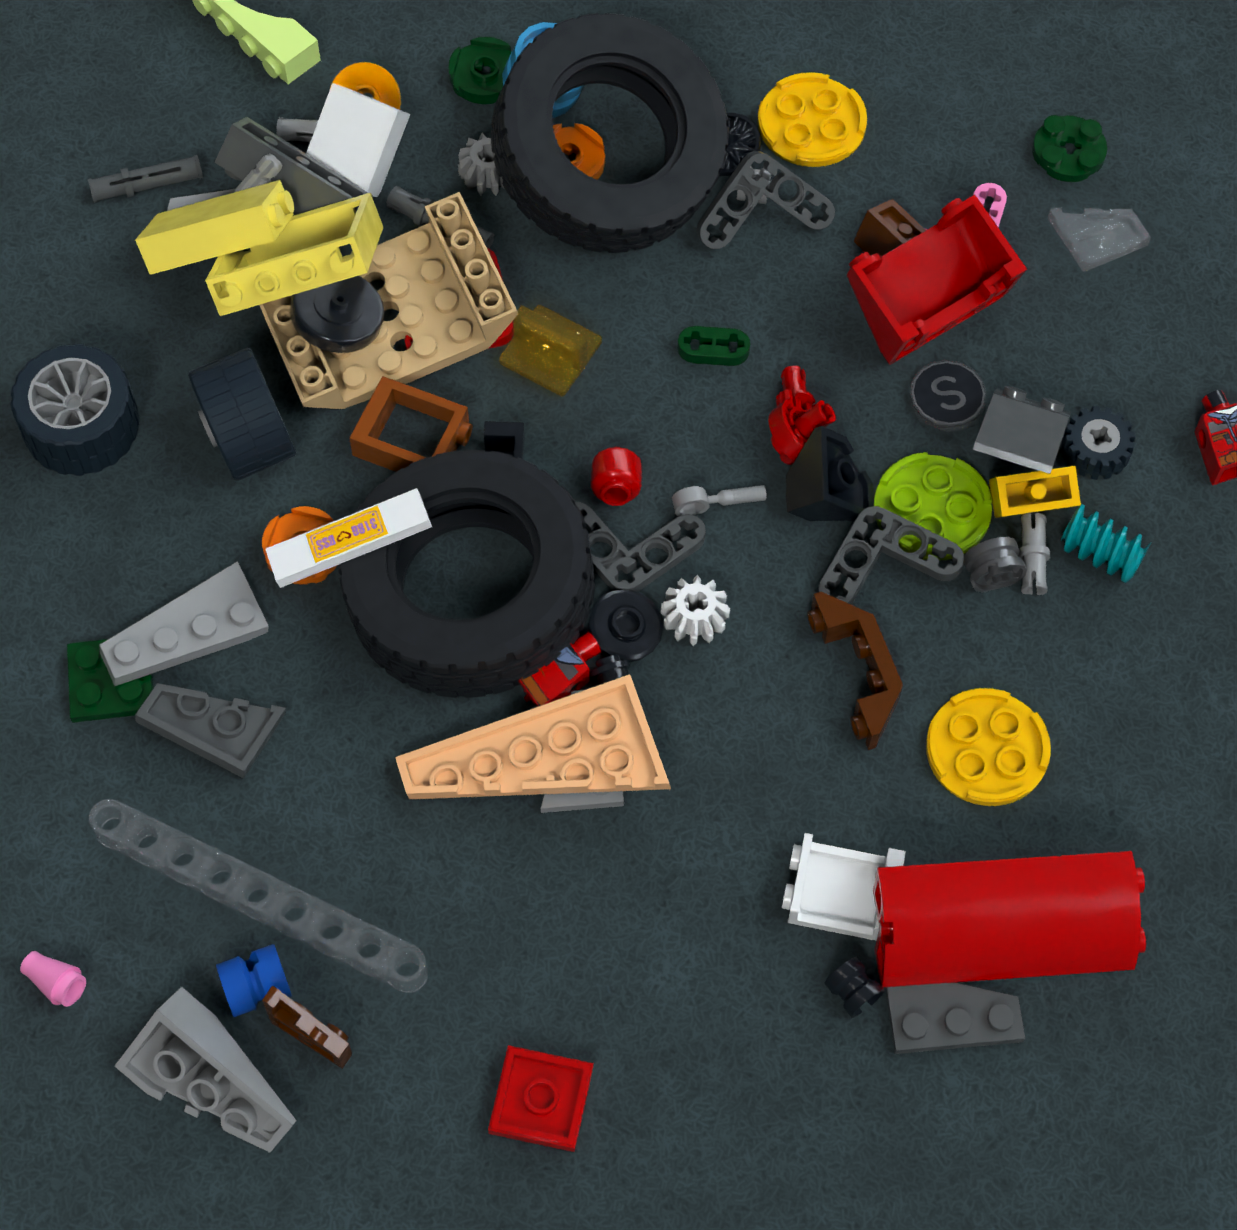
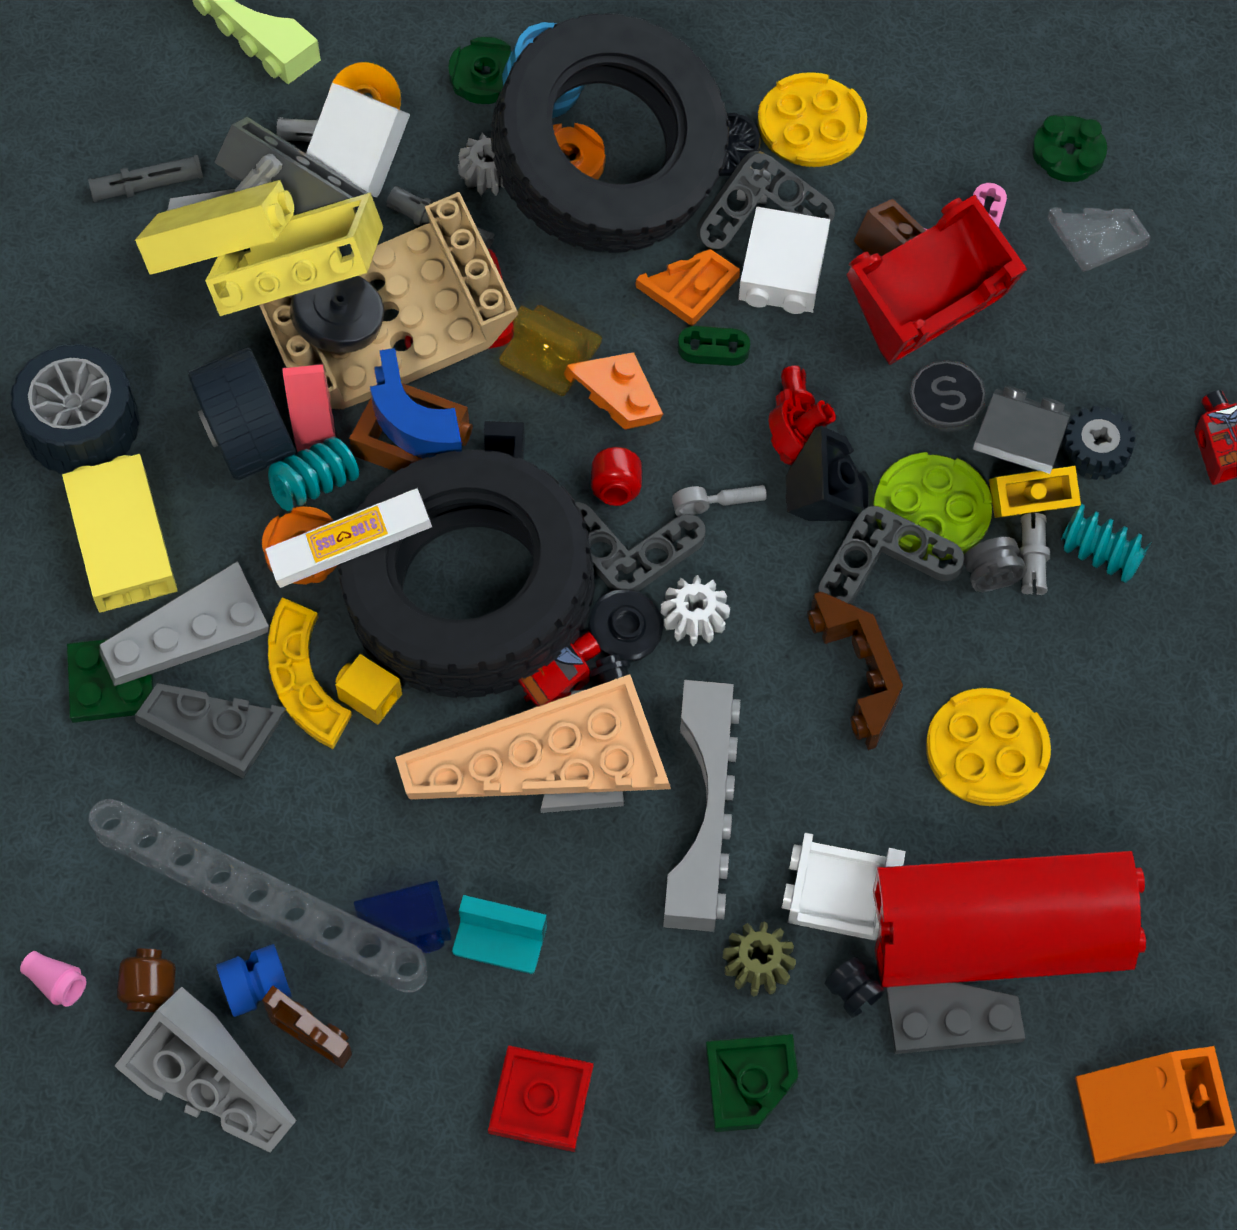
(119, 532): none -> light yellow brick
(145, 980): none -> reddish brown head
(294, 678): none -> yellow tile
(308, 405): none -> coral slope
(312, 471): none -> teal piece
(368, 688): none -> yellow brick
(405, 422): none -> blue arch
(410, 914): none -> clear blue slope
(499, 934): none -> teal panel
(618, 388): none -> orange wing
(690, 285): none -> orange wing
(693, 884): none -> light grey arch
(749, 1079): none -> dark green plate
(752, 971): none -> olive gear
(784, 260): none -> white brick
(1156, 1106): none -> orange slope

